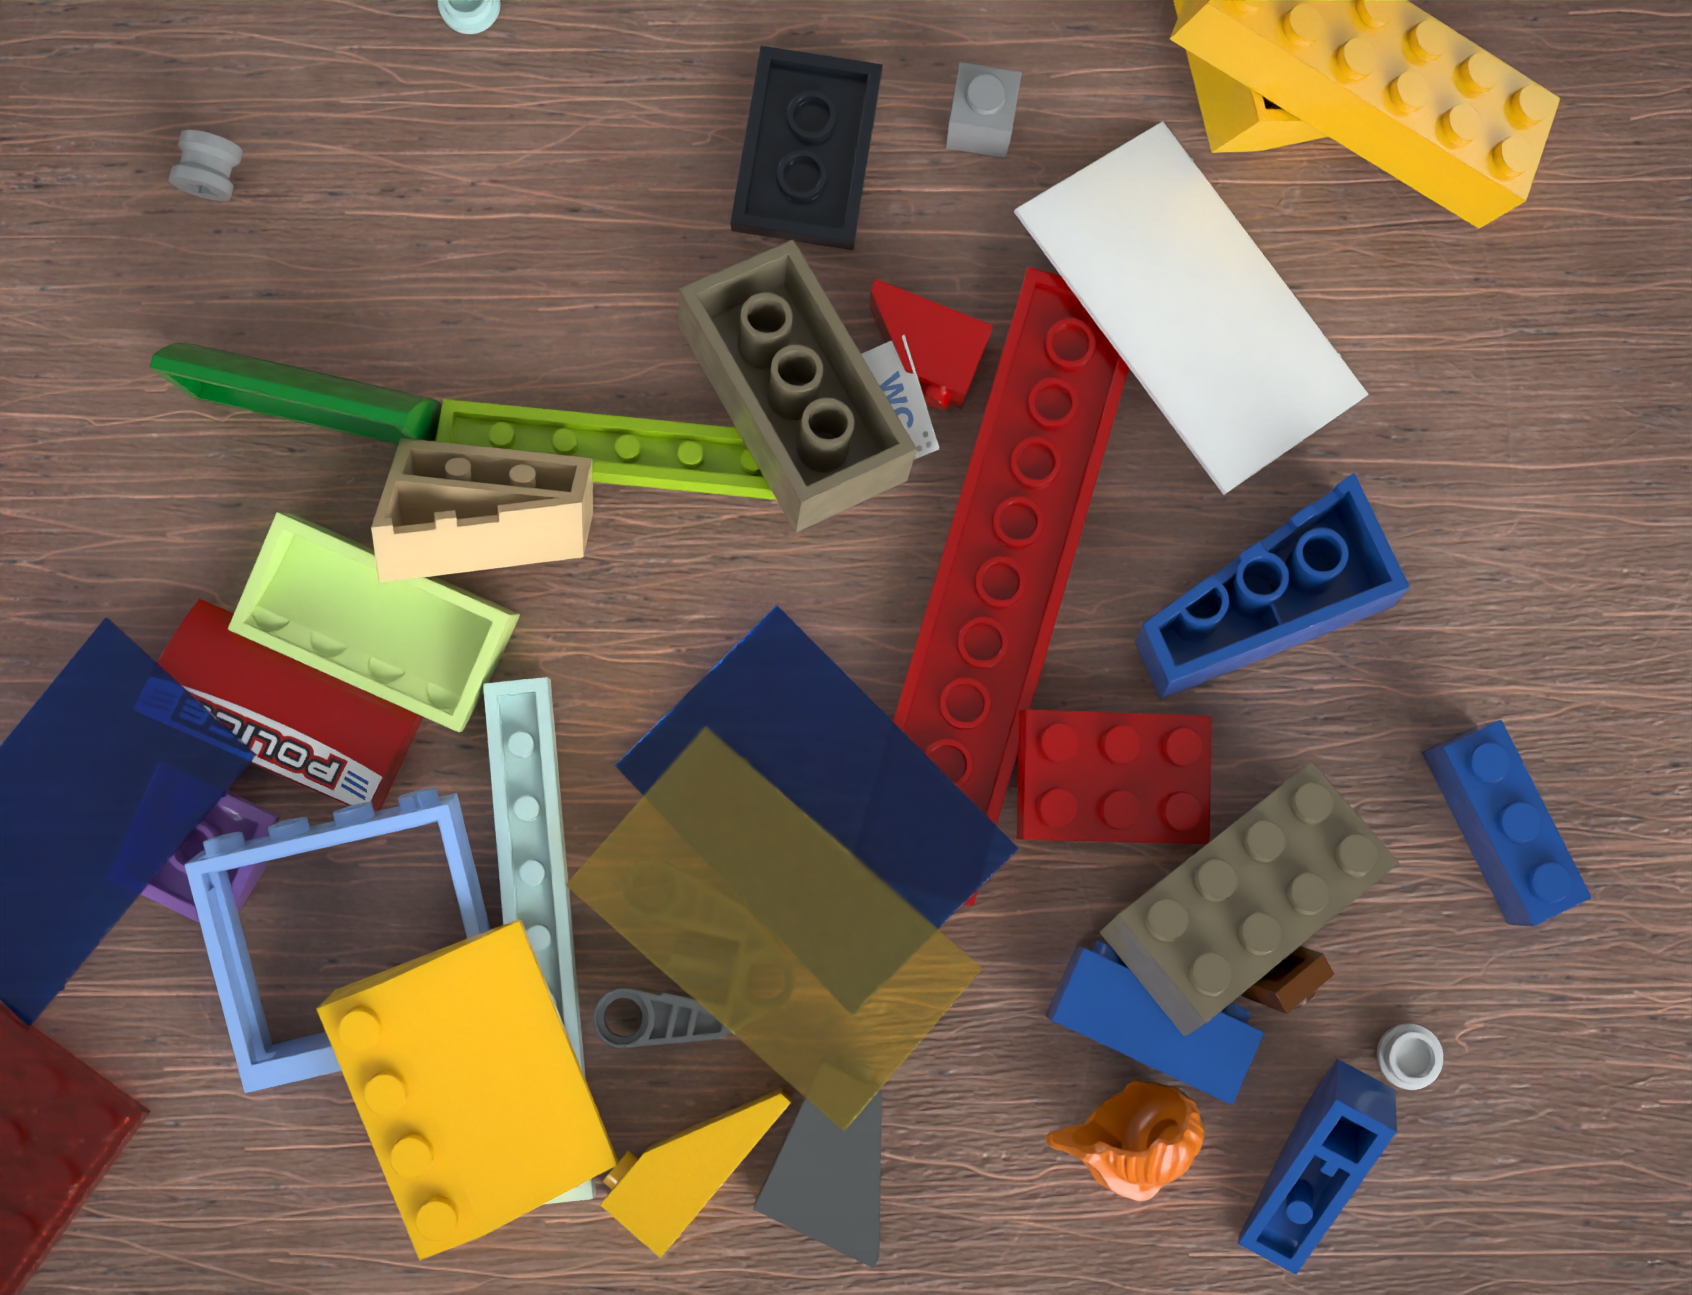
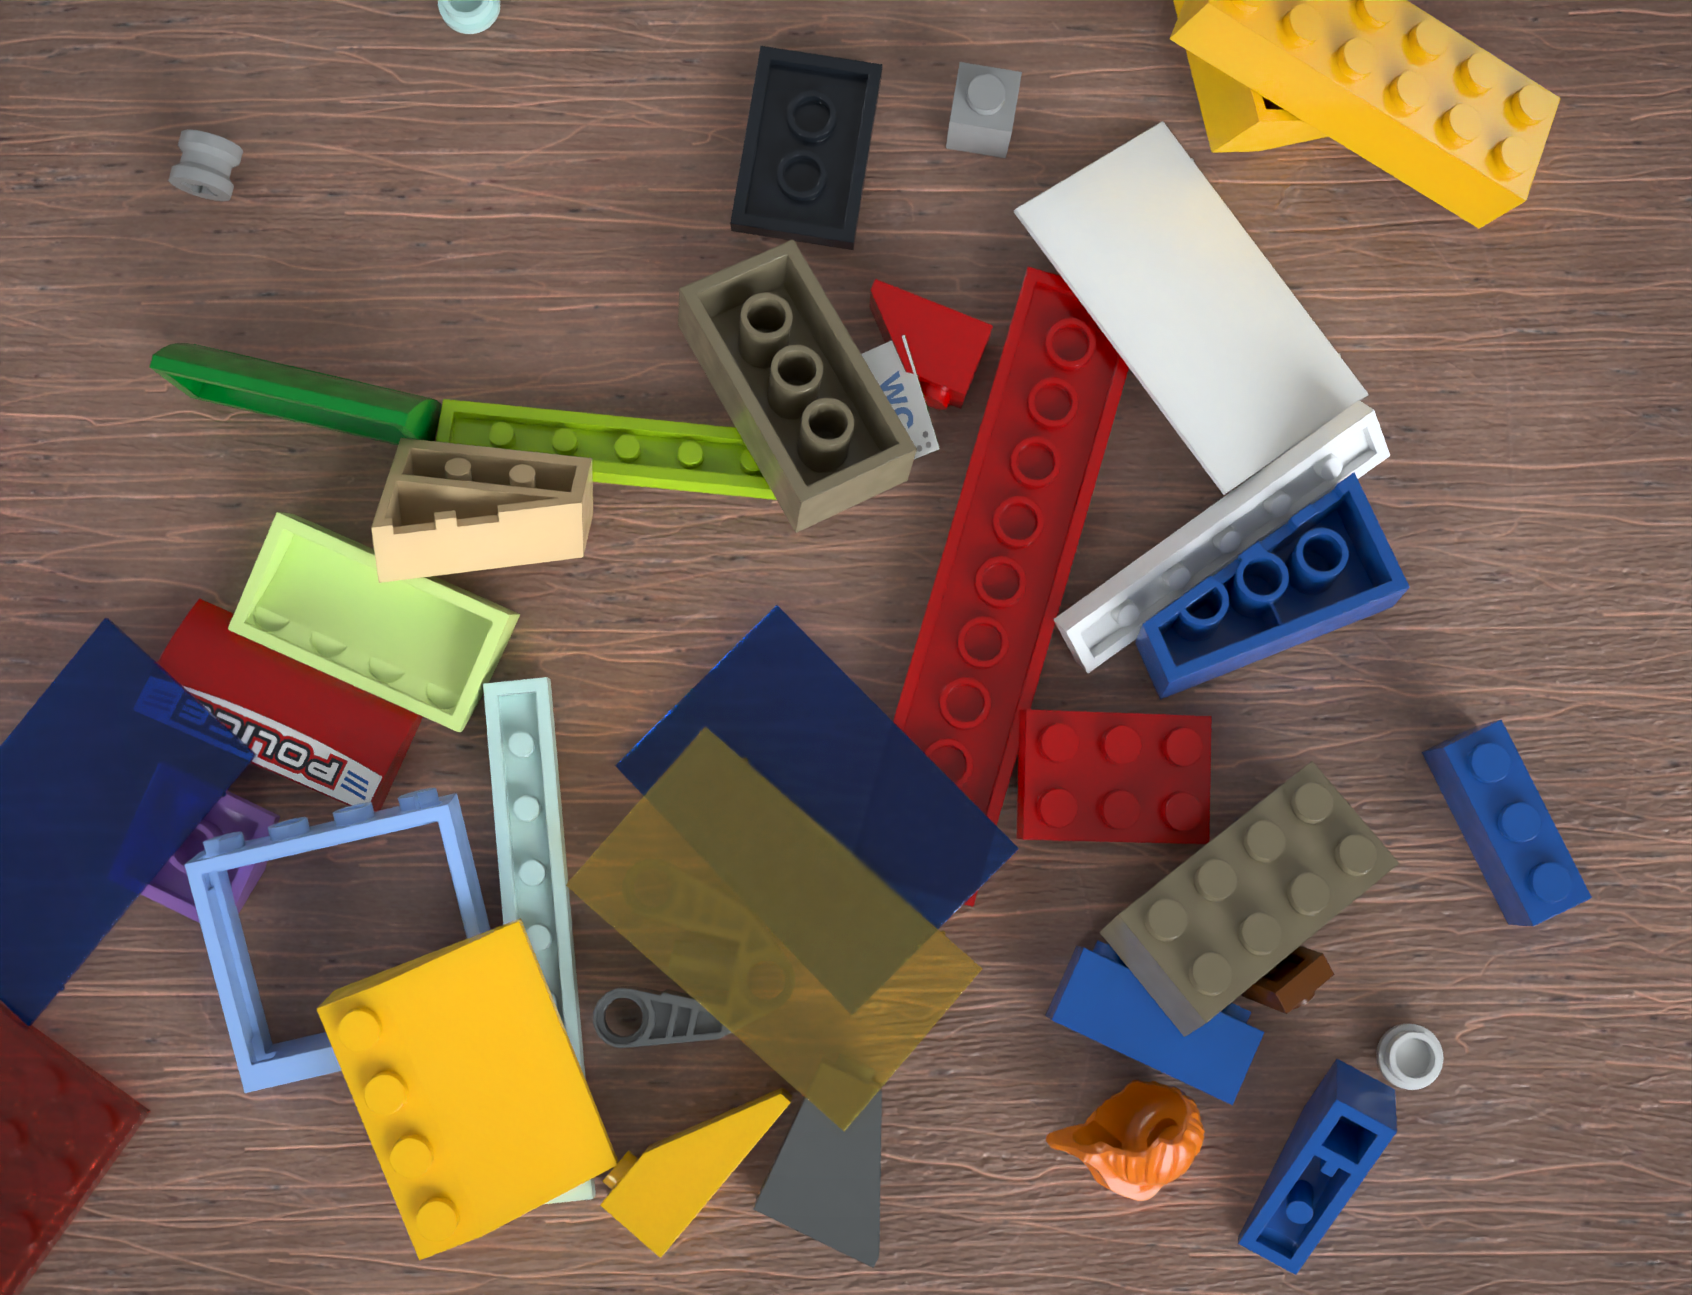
(1258, 507): none -> white plate

